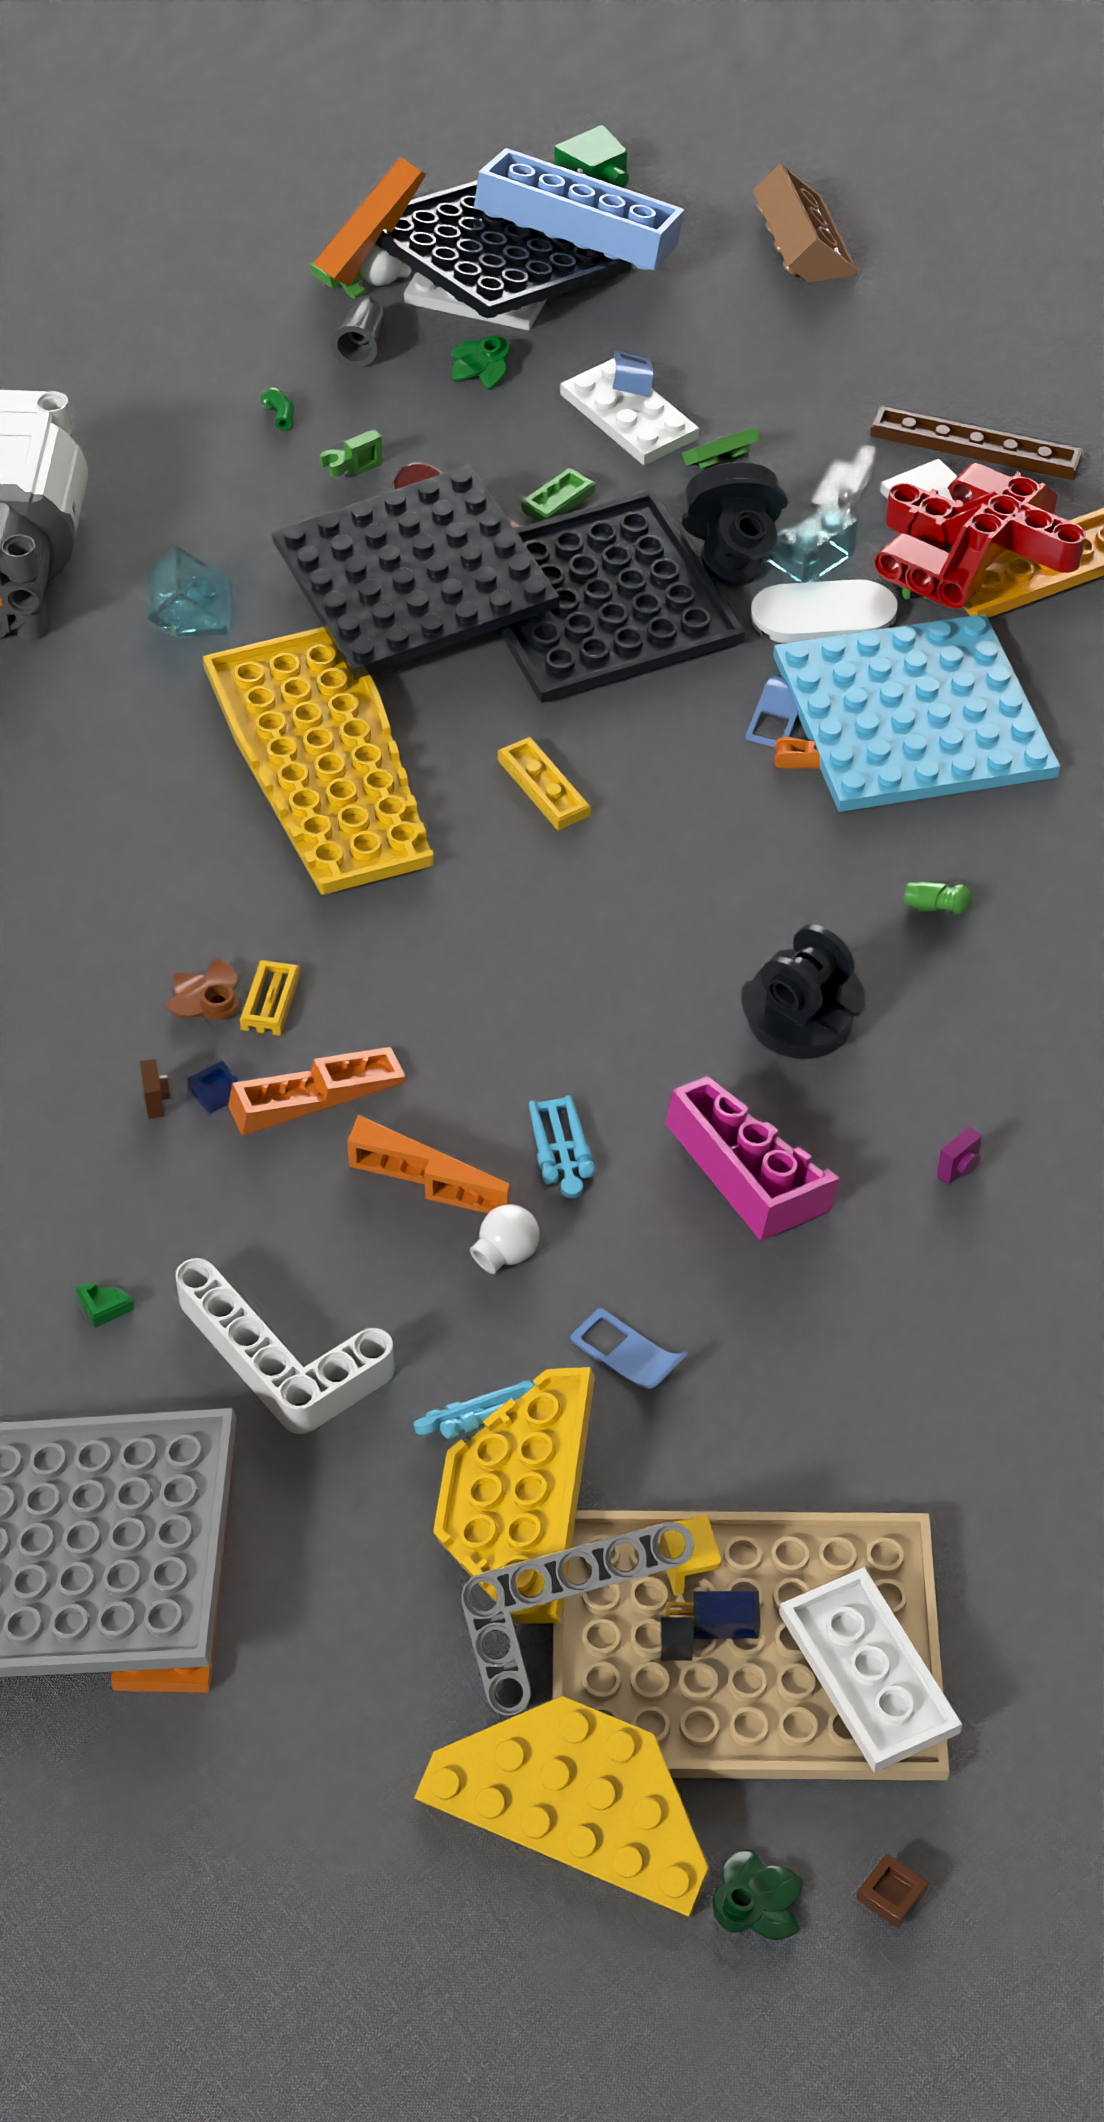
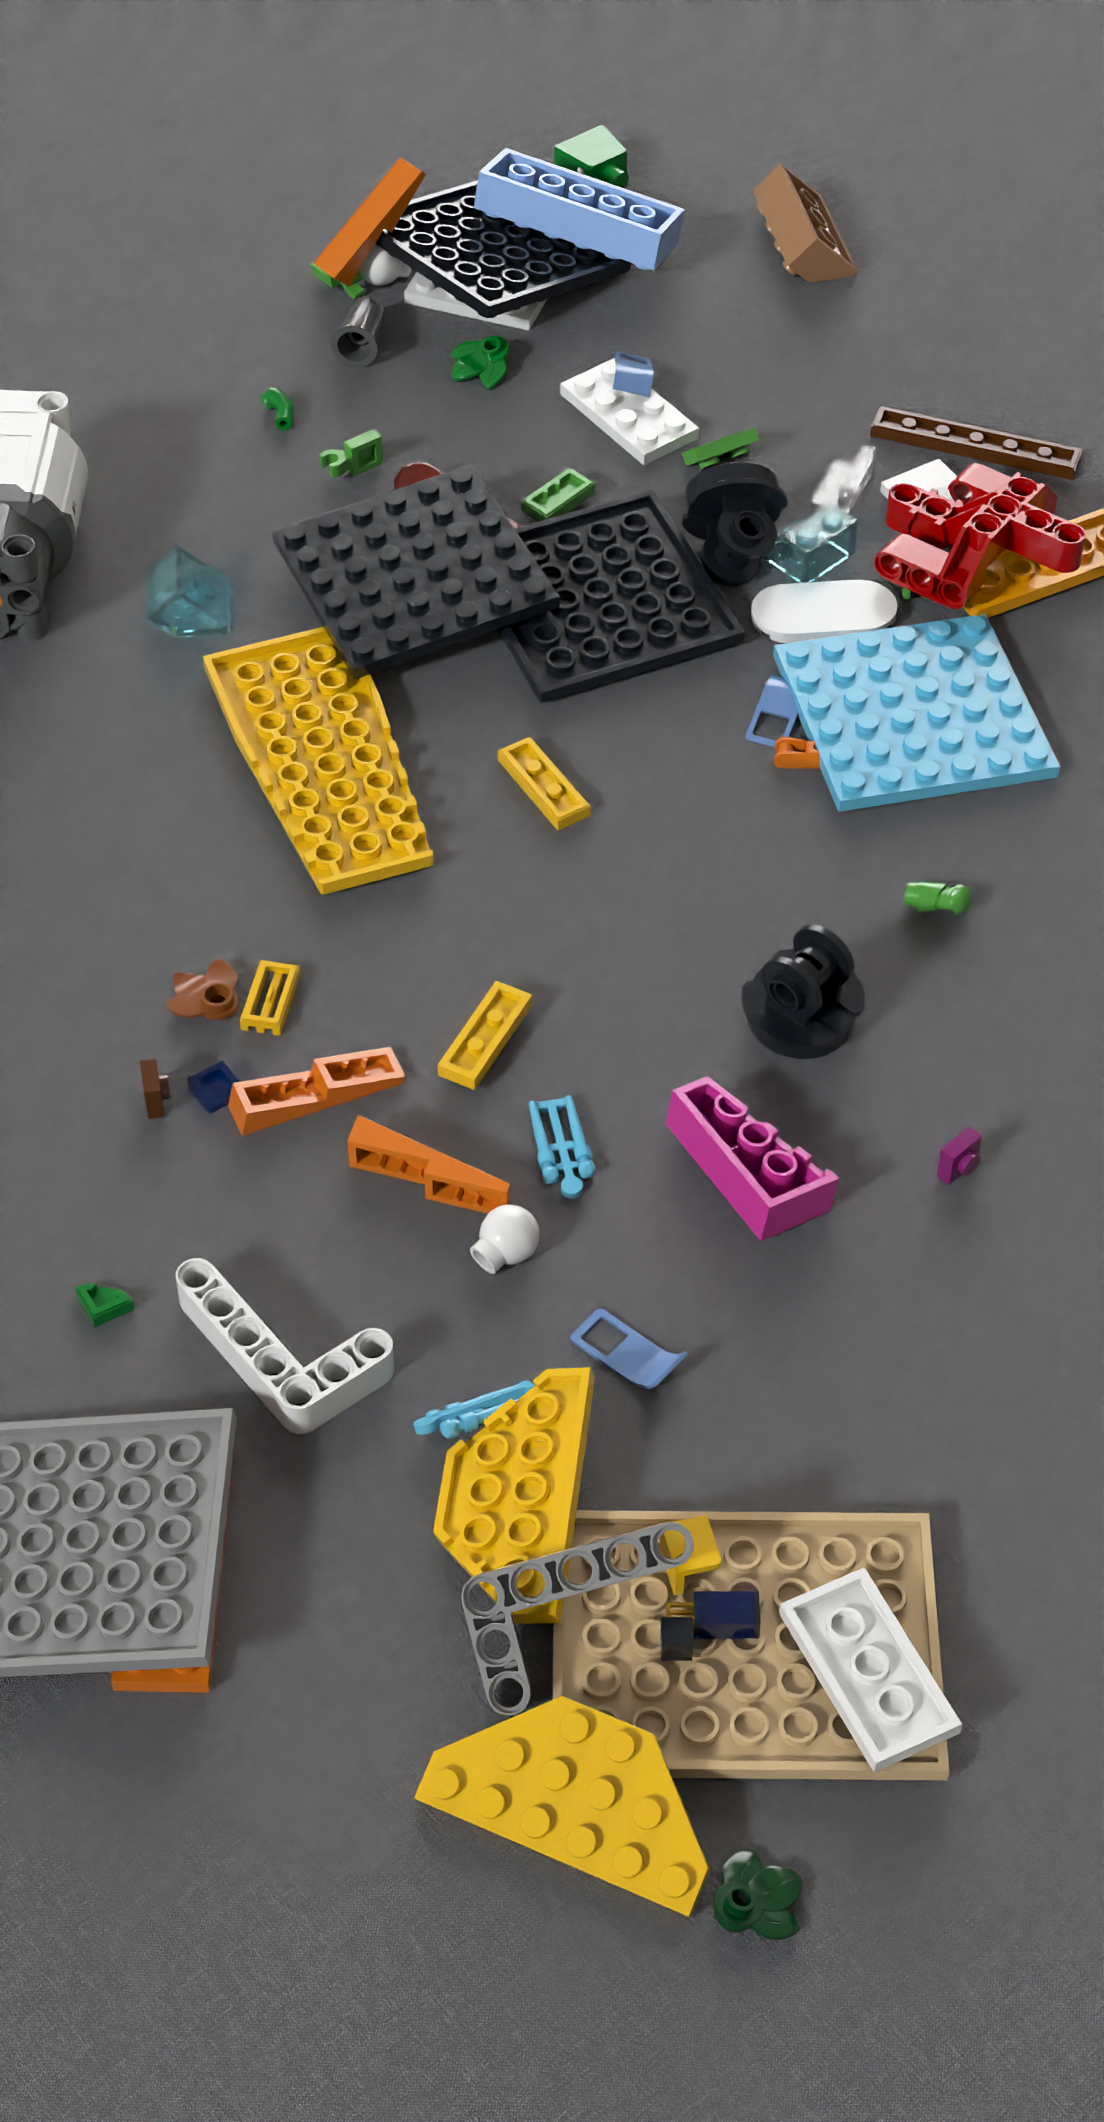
(484, 1035): none -> yellow plate
(892, 1890): reddish brown plate -> none

